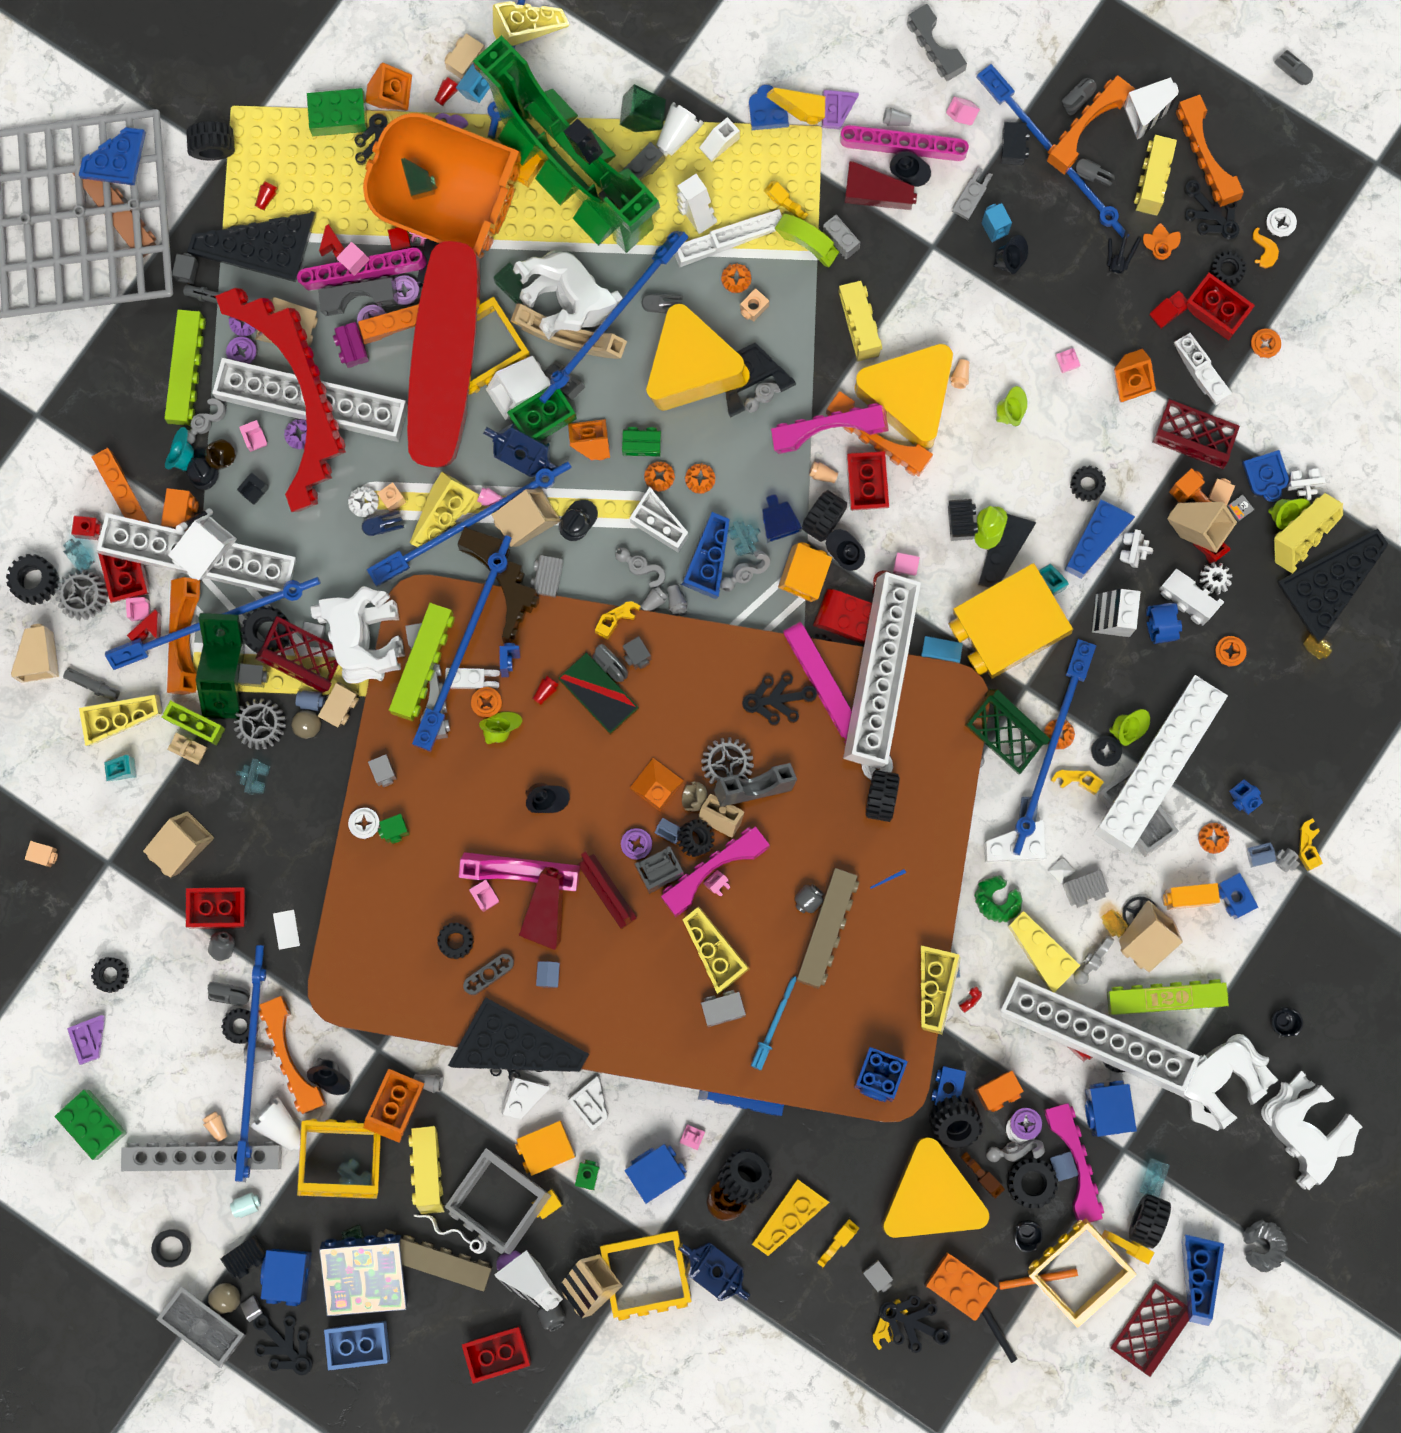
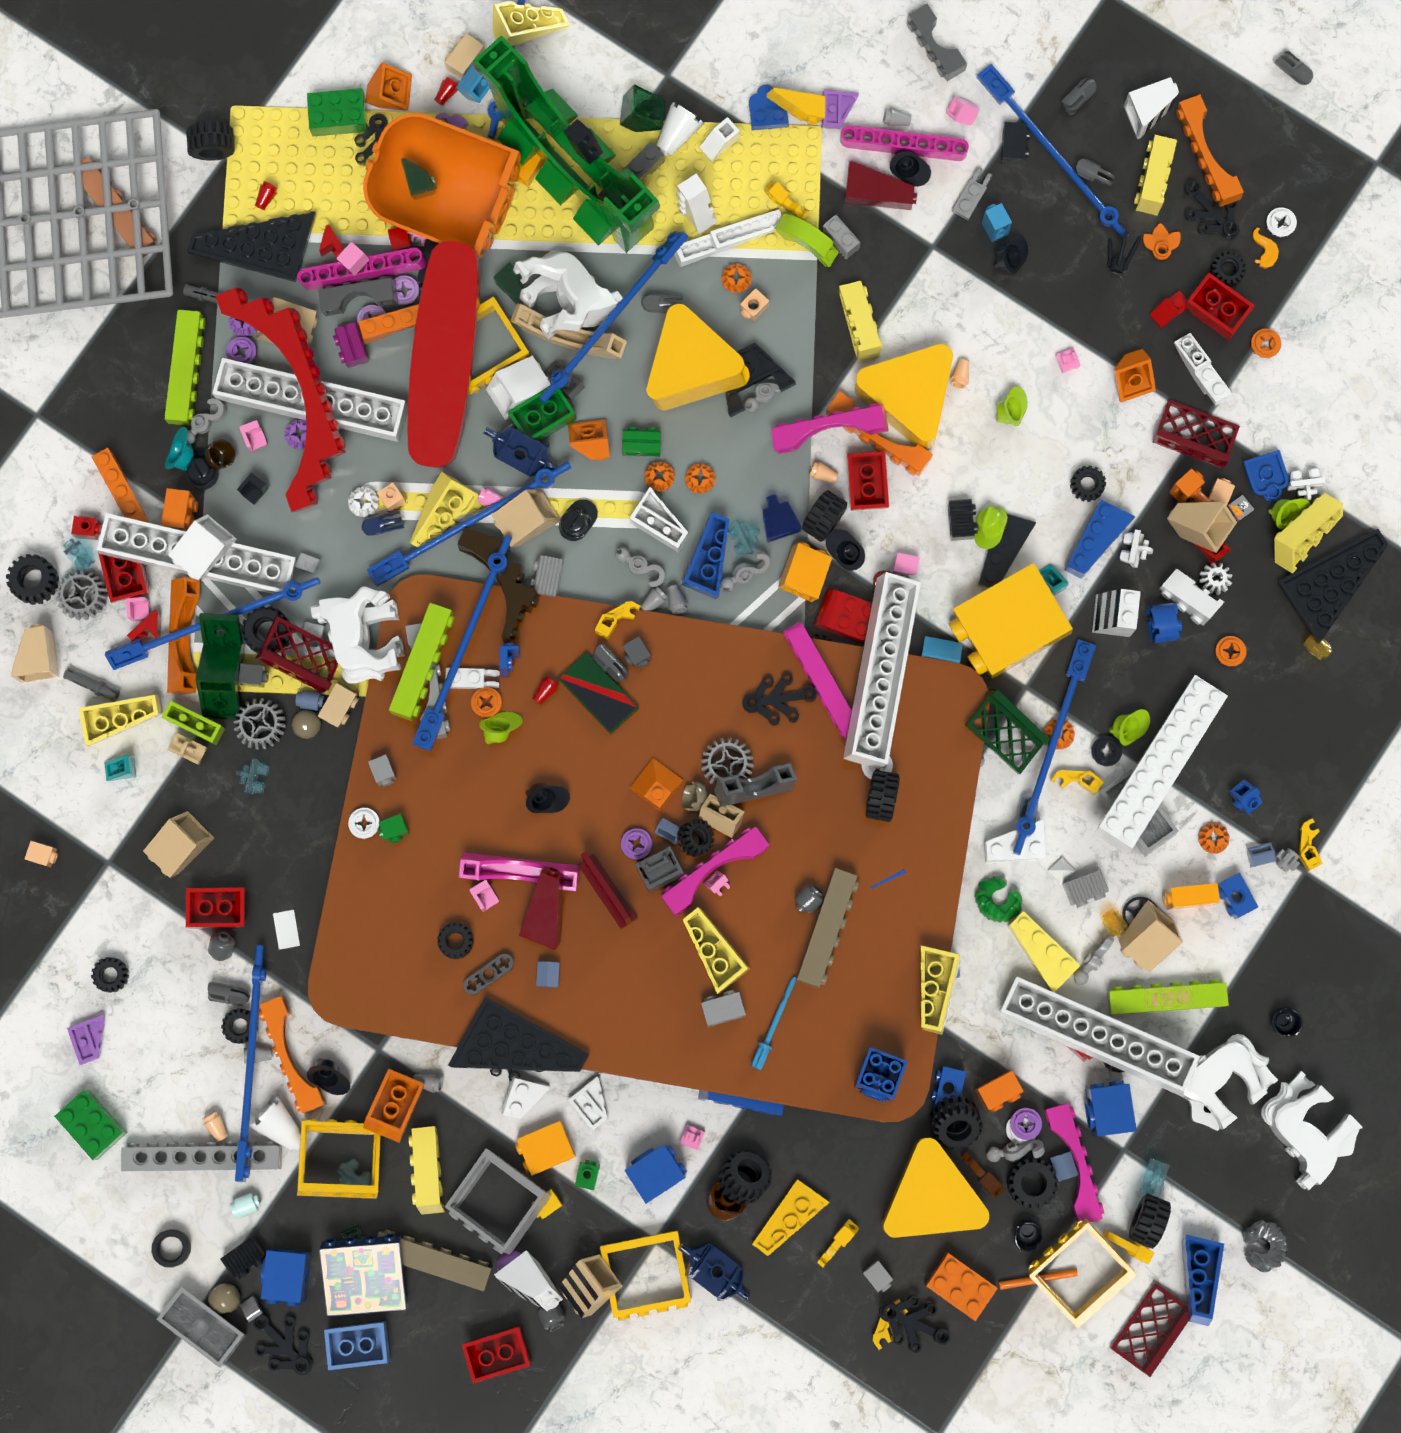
(115, 159): blue plate -> none
(185, 268): dark grey brick -> none
(186, 524): bar -> none
(307, 563): none -> flat silver piece
(482, 1245): white flag -> none
(971, 1001): red arm -> none
(999, 1335): black bar -> none
(1114, 96): orange arch -> none

